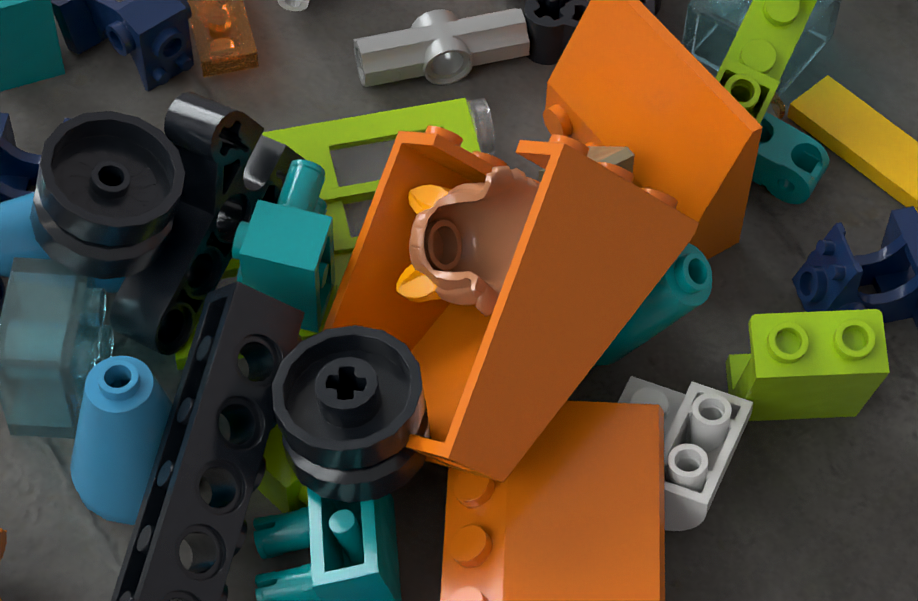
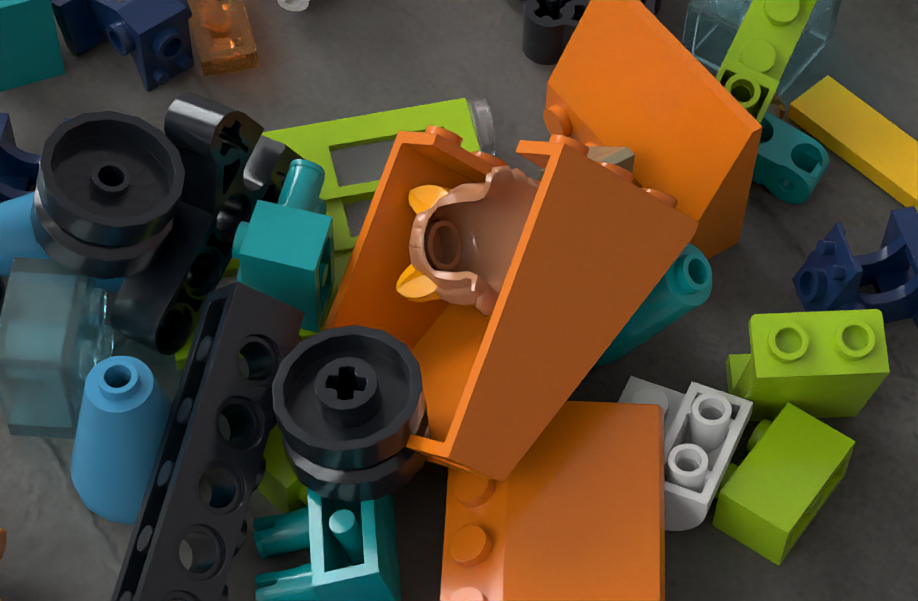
(441, 47): light grey piece -> none
(781, 482): none -> lime brick

